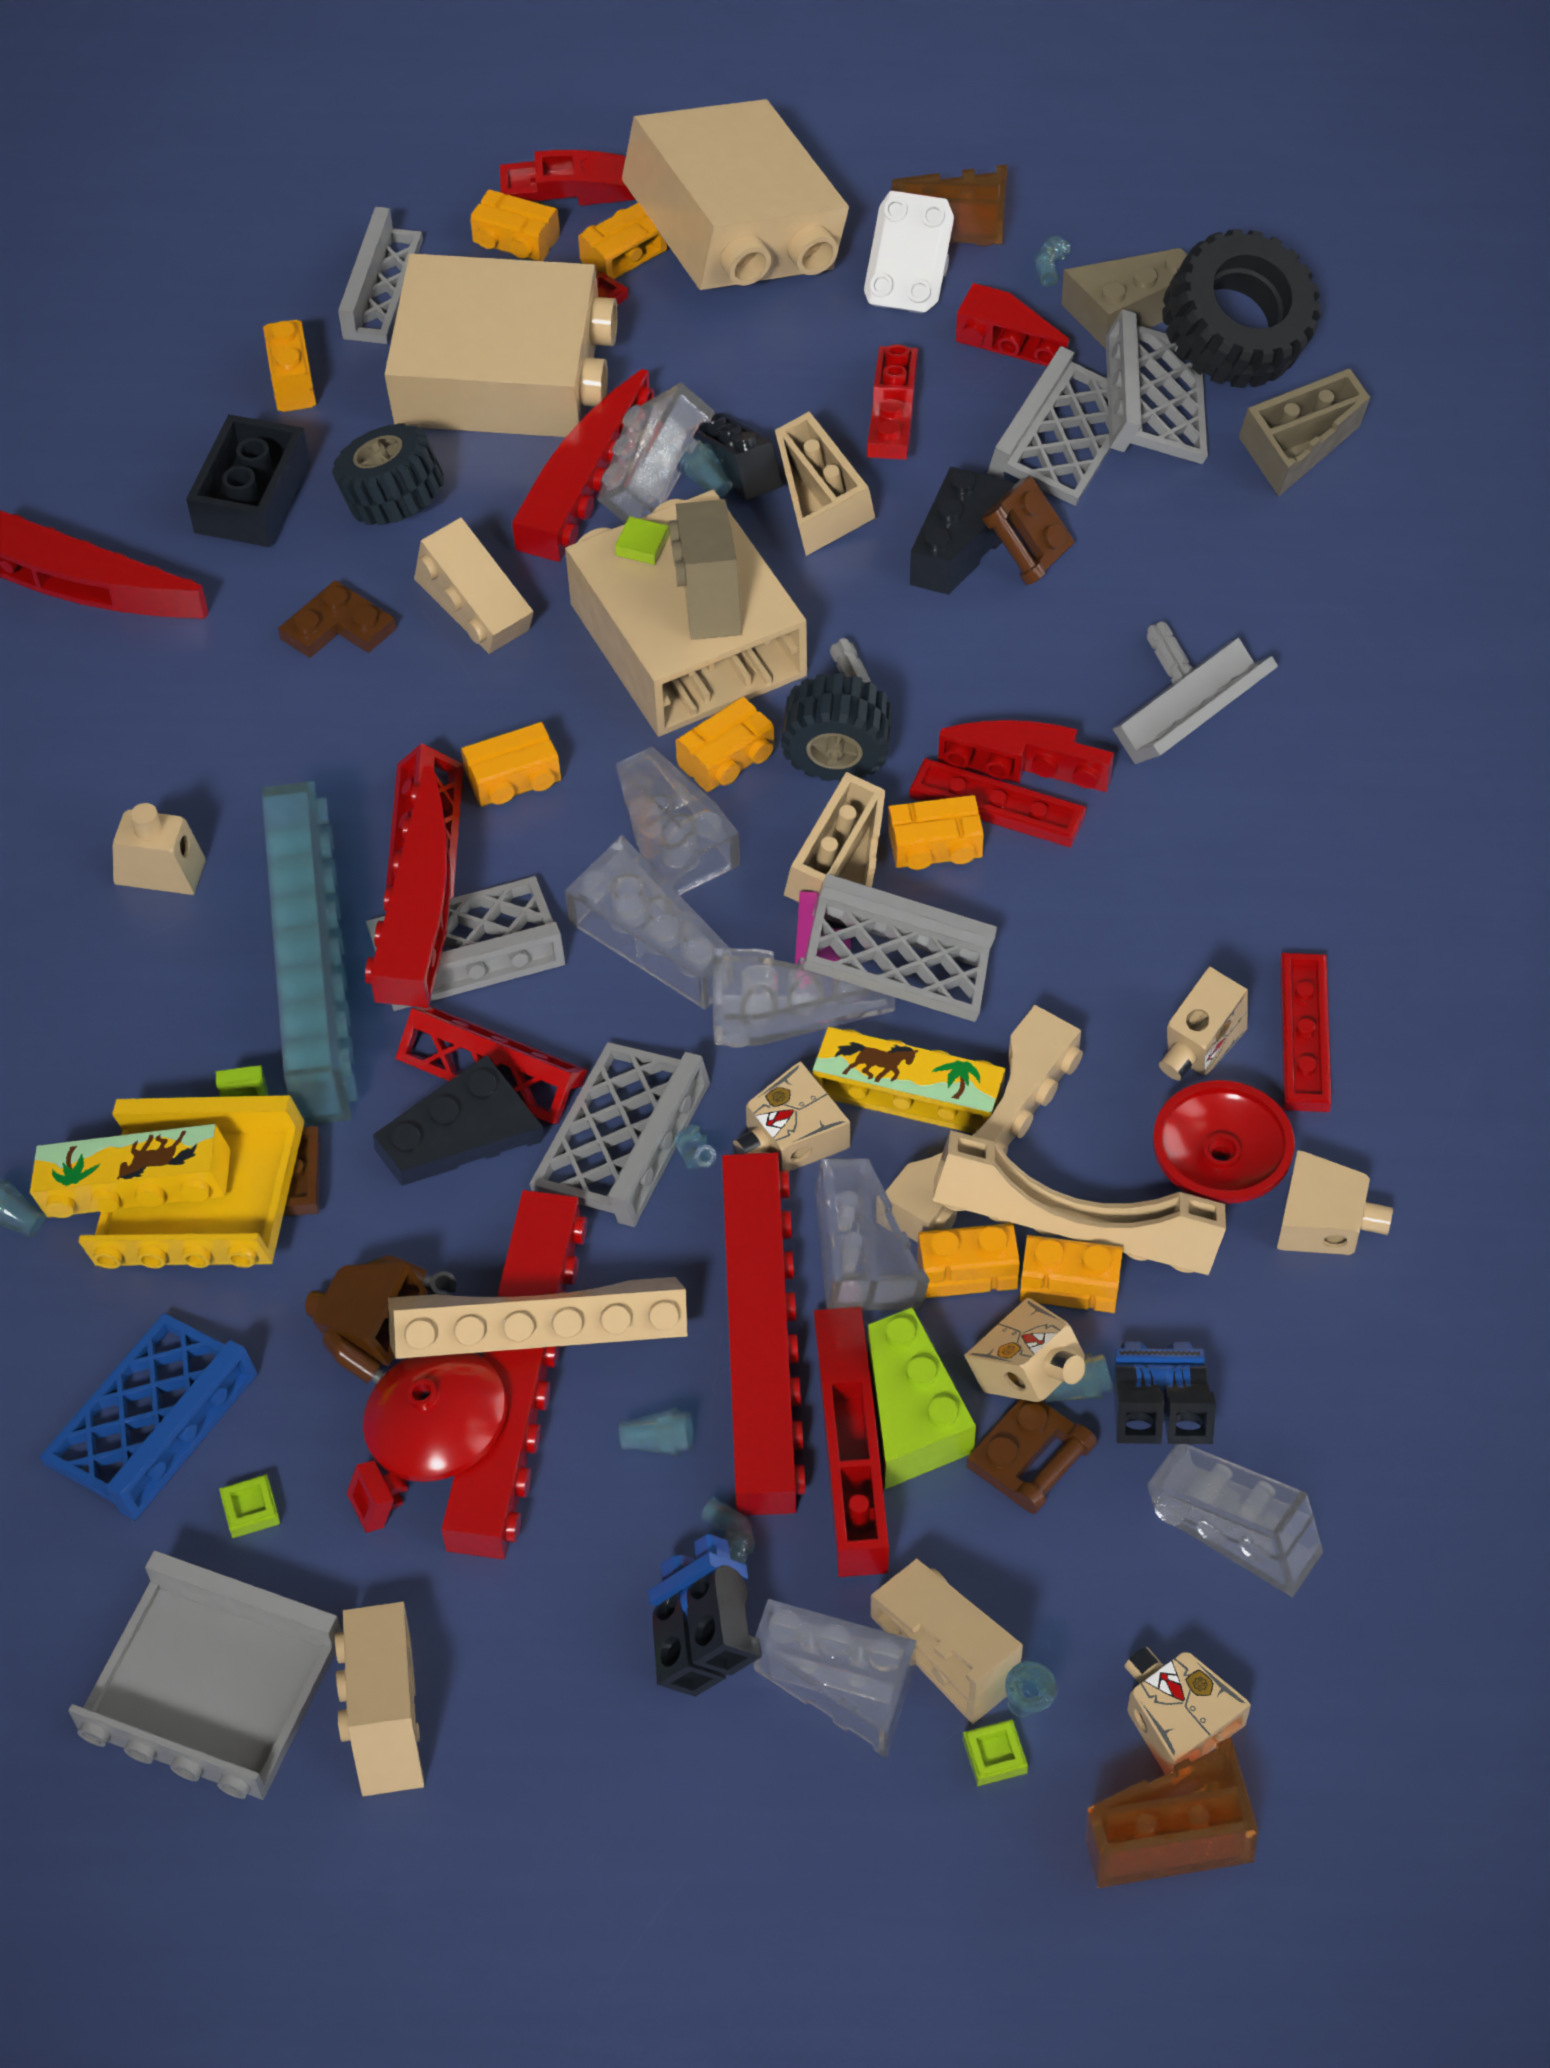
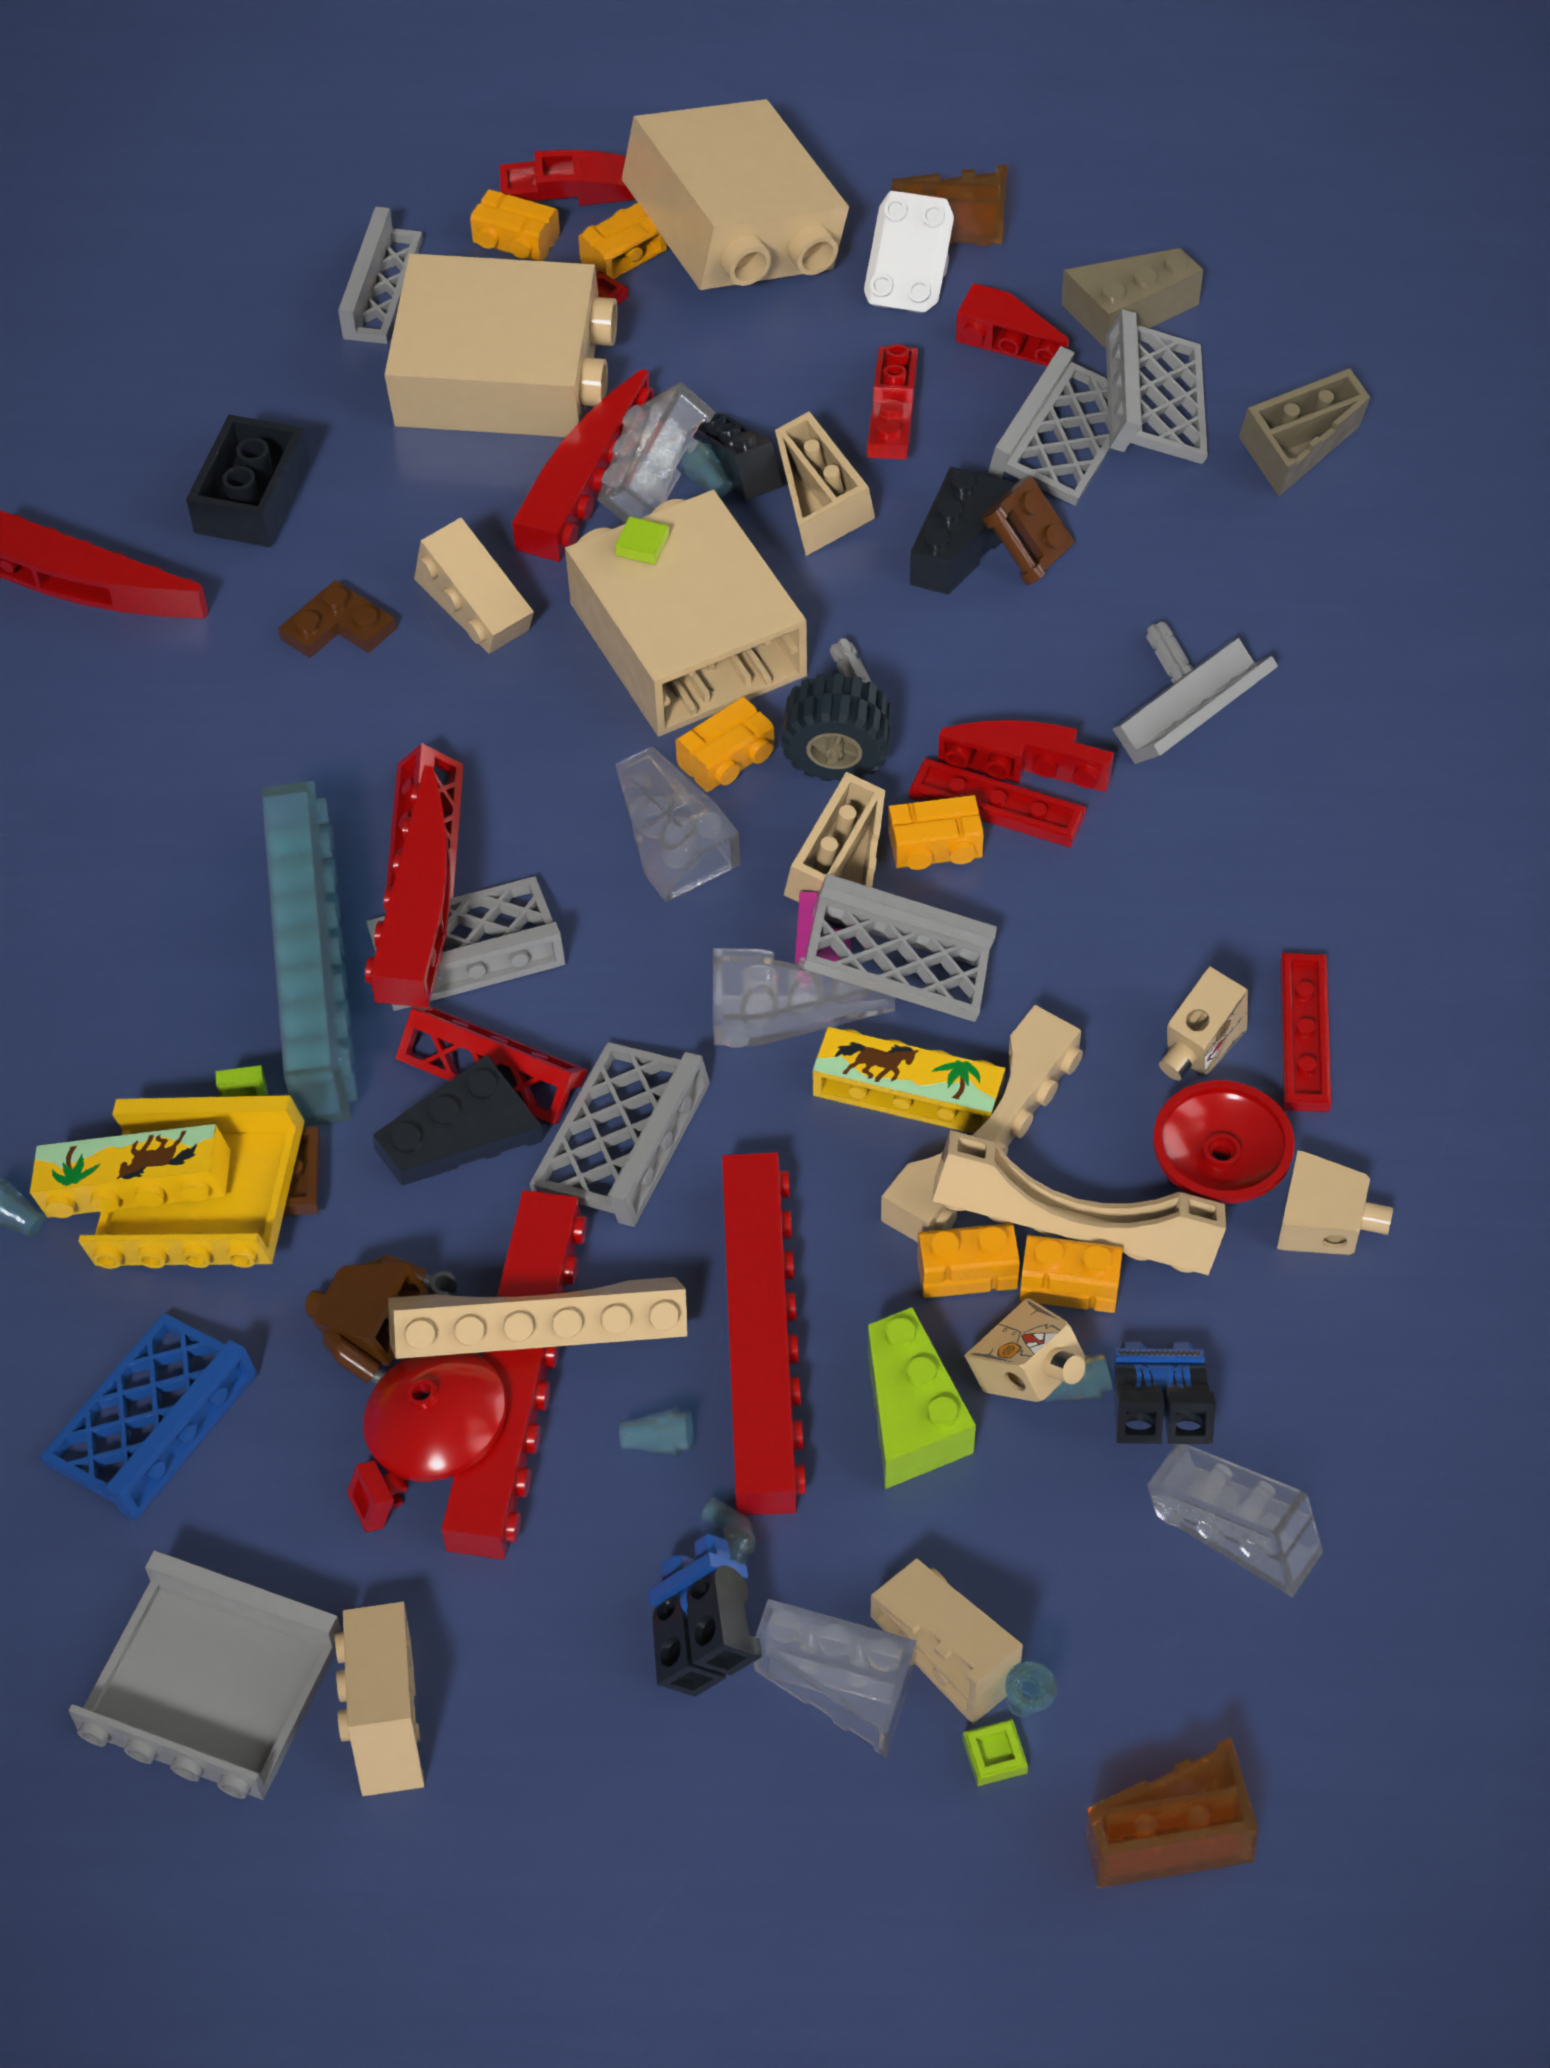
(156, 852): tan torso -> none
(249, 1506): lime tile -> none
(289, 365): light orange brick -> none
(388, 474): black wheel -> none
(511, 764): light orange brick -> none
(645, 921): clear wedge -> none
(693, 1148): clear light blue arm -> none
(706, 568): dark tan wedge -> none
(795, 1121): tan torso -> none
(851, 1443): red slope -> none
(861, 1245): clear wedge -> none
(1019, 1442): reddish brown plate -> none
(1044, 260): clear light blue arm -> none
(1182, 1707): tan torso -> none
(1265, 275): black tyre -> none

